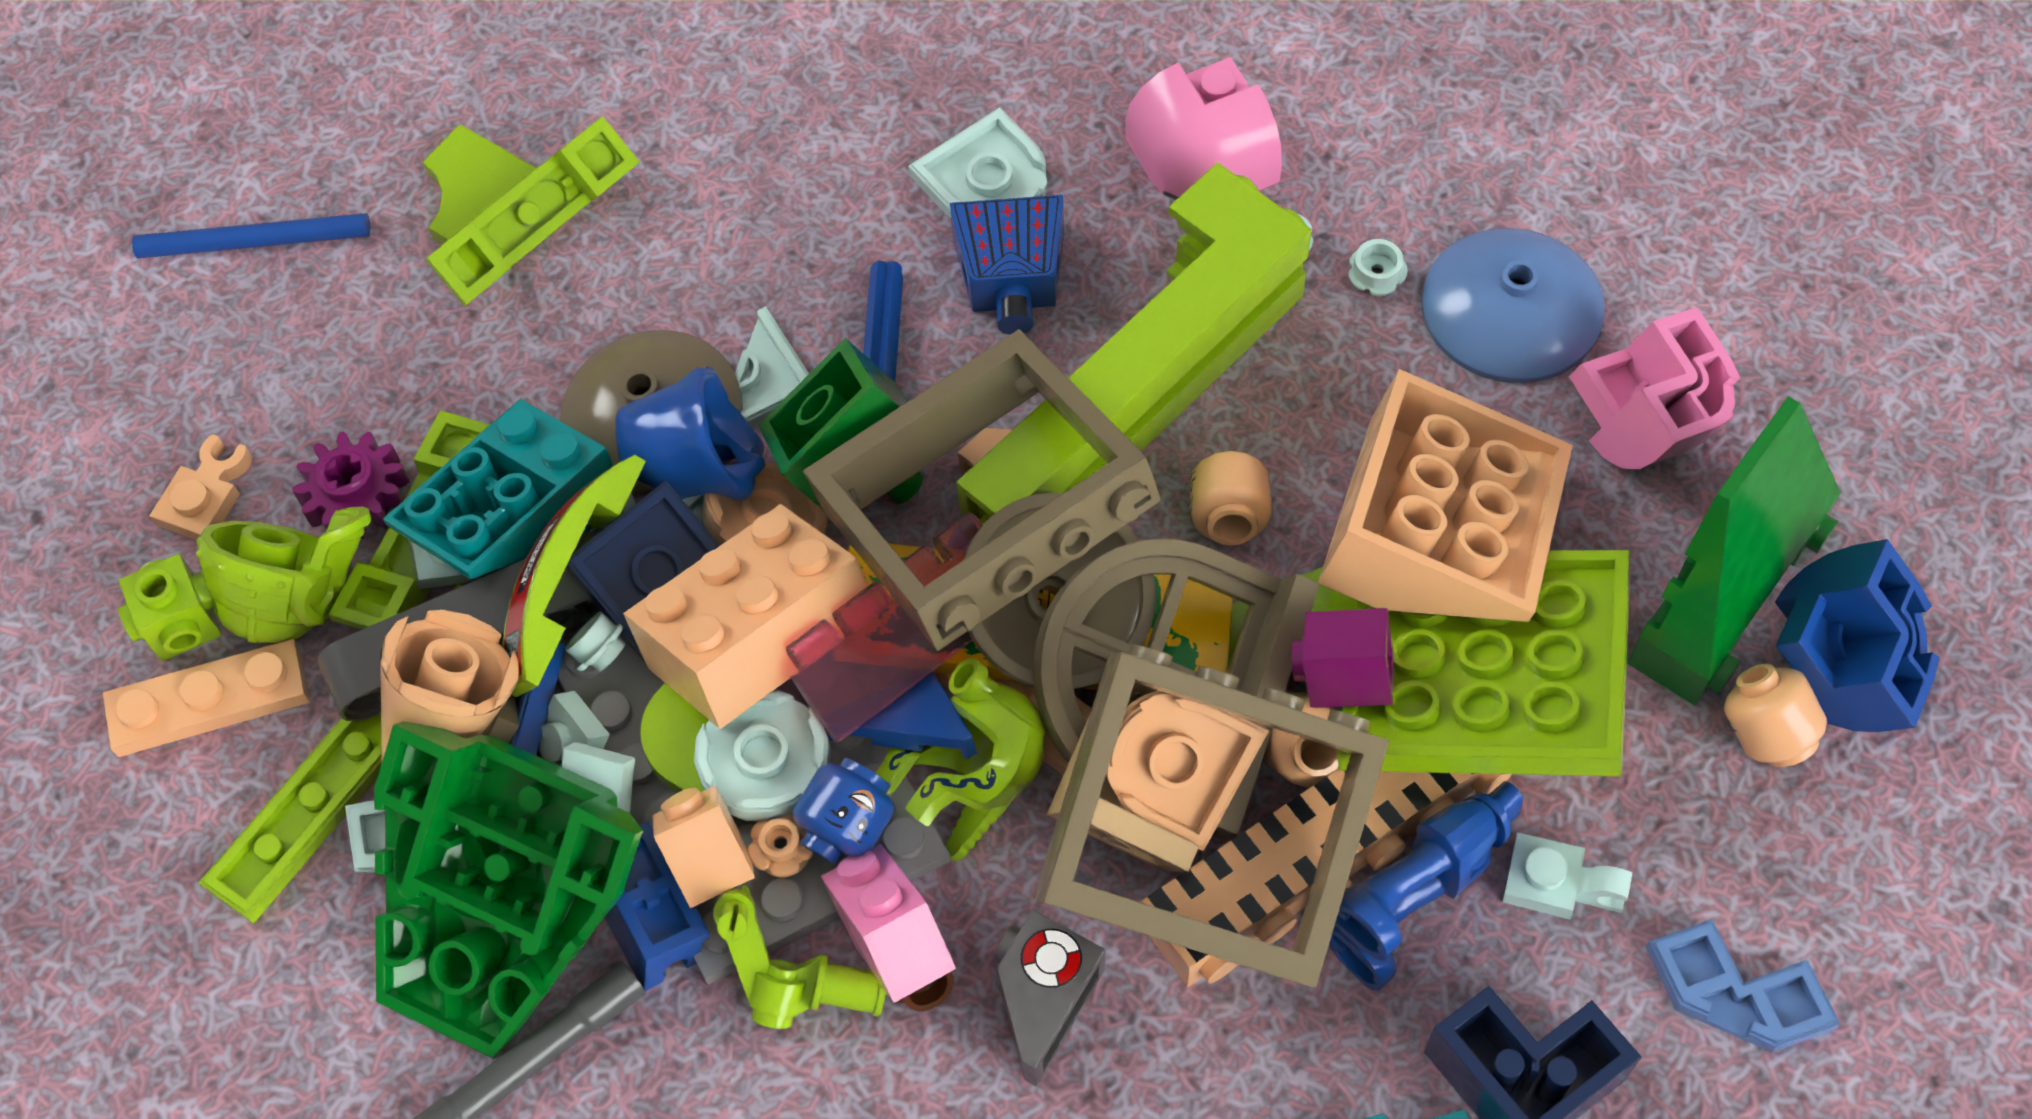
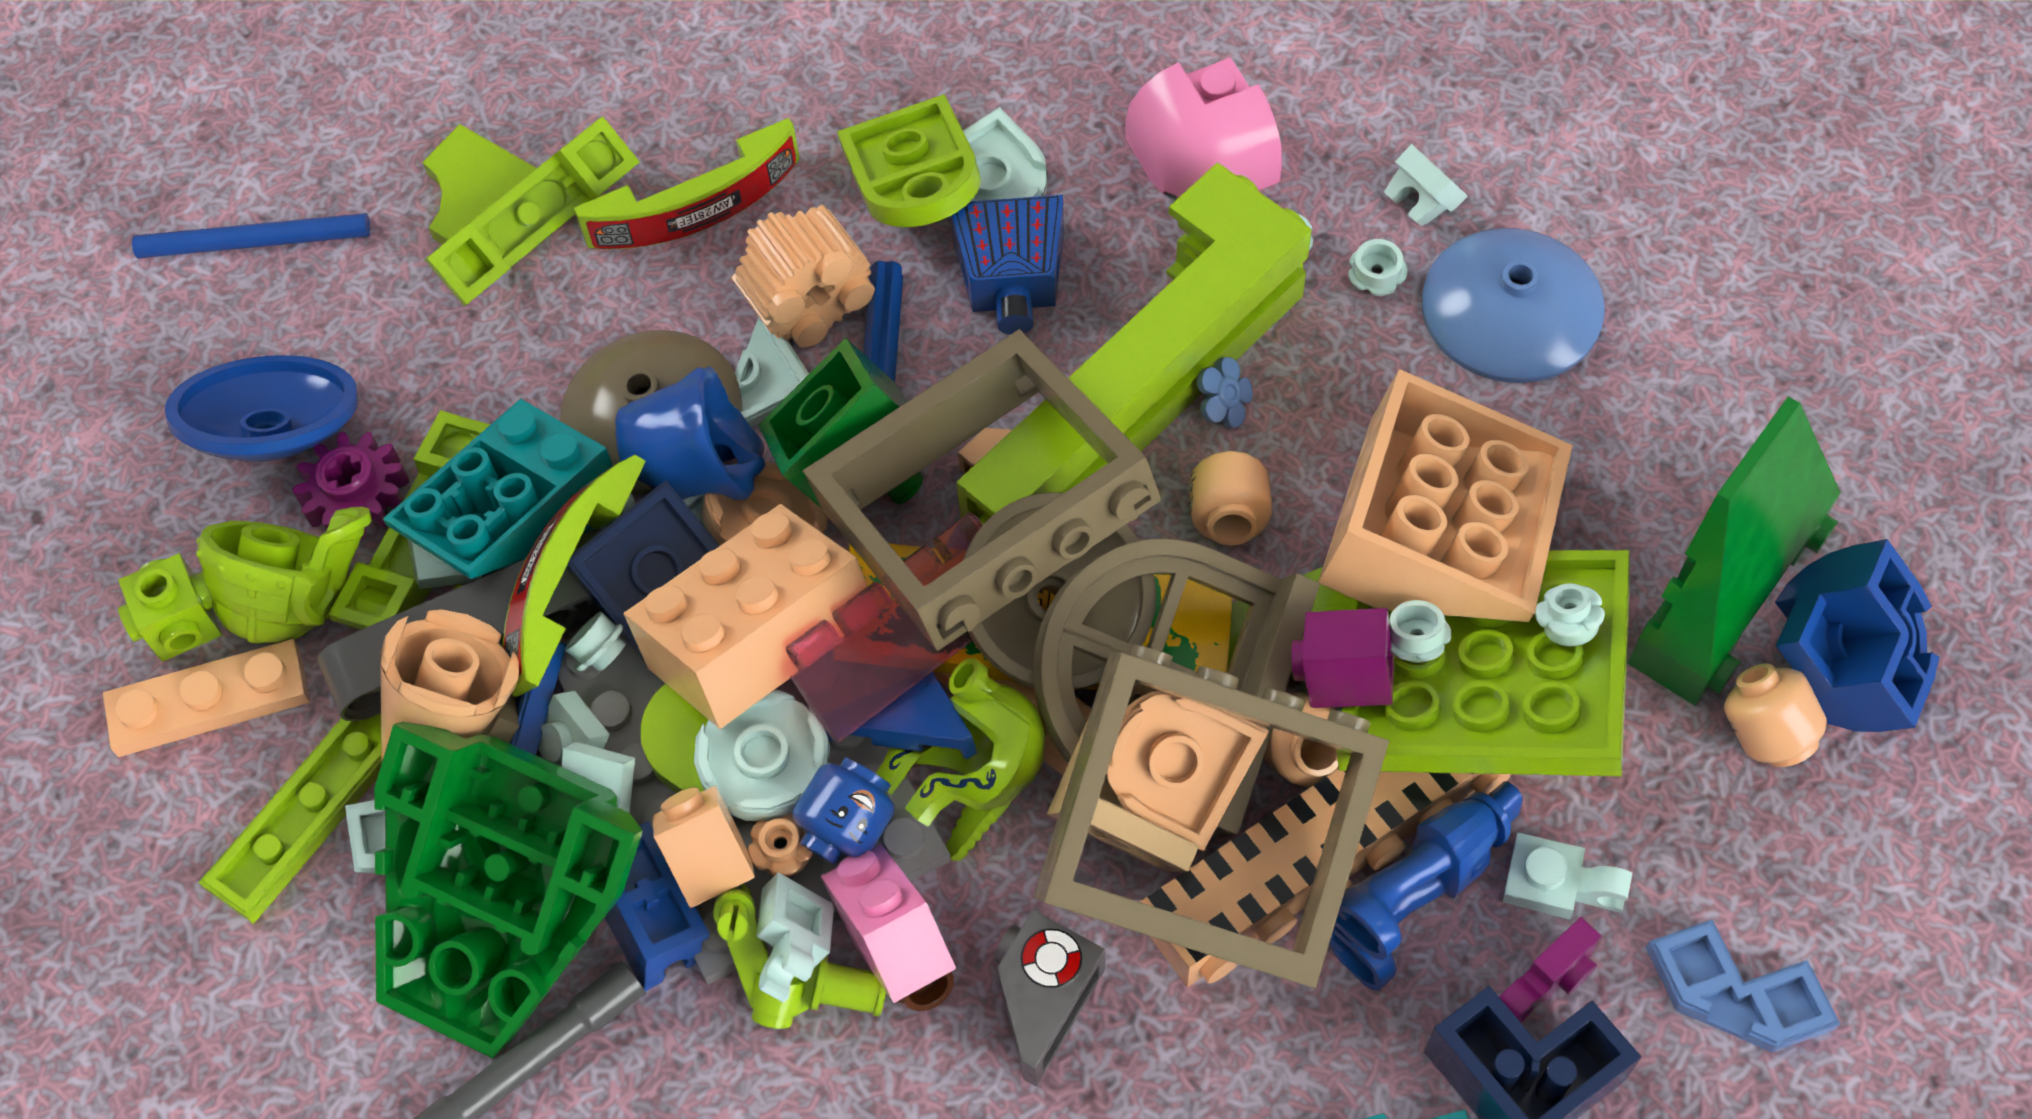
(203, 495): light nougat plate -> none
(262, 407): none -> blue dish
(696, 204): none -> slope
(798, 930): none -> light aqua plate
(803, 274): none -> light nougat brick
(910, 157): none -> lime tile
(1224, 393): none -> medium blue plant
(1418, 631): none -> light aqua plate
(1423, 177): none -> light aqua tile
(1561, 965): none -> magenta plate
(1570, 614): none -> light aqua plate
(1659, 392): bright pink brick -> none

